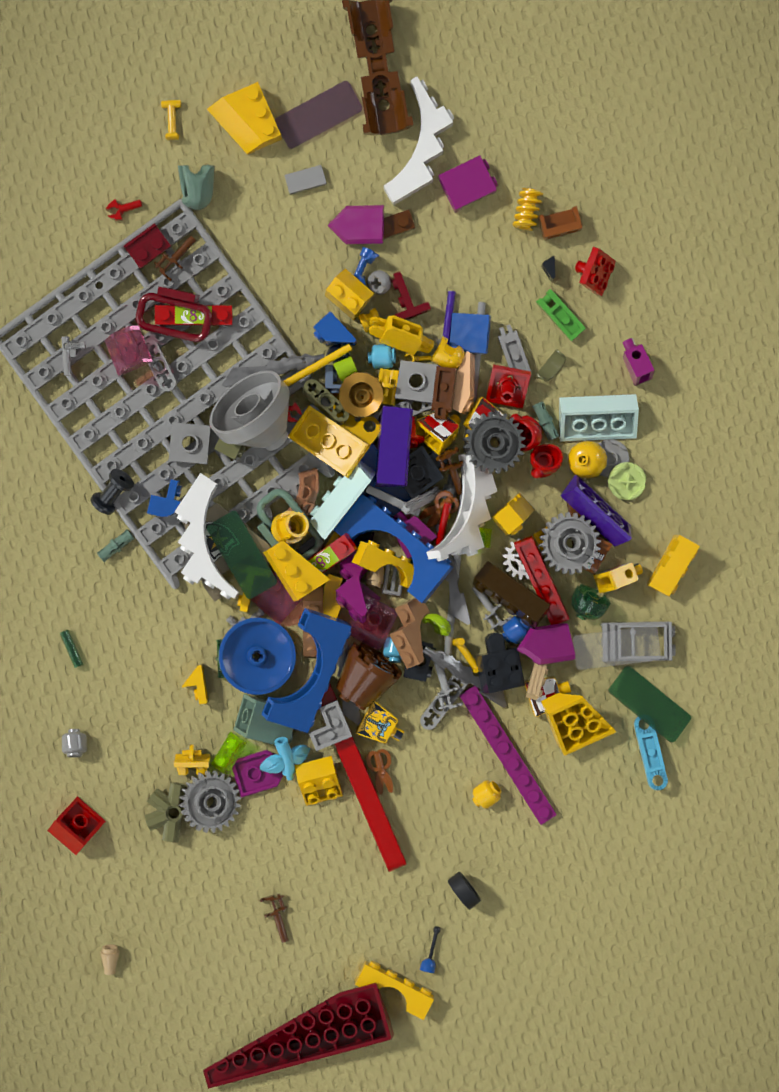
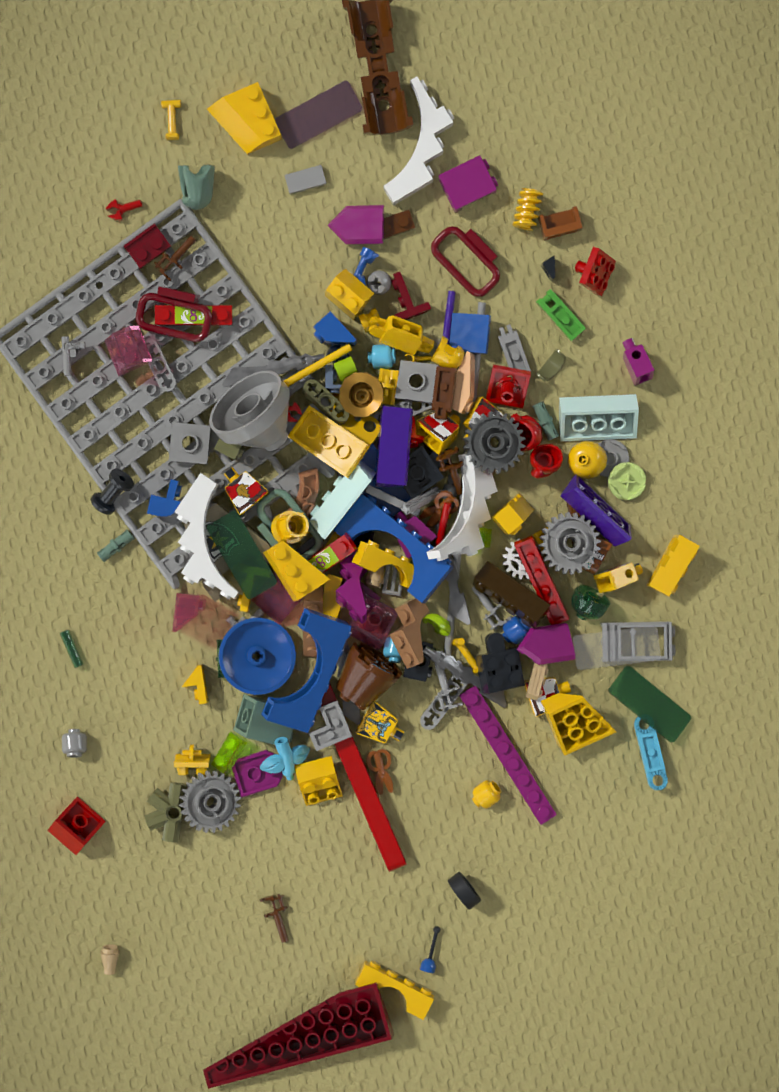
(187, 608): none -> clear pink slope
(244, 490): none -> torso
(479, 248): none -> dark red bar

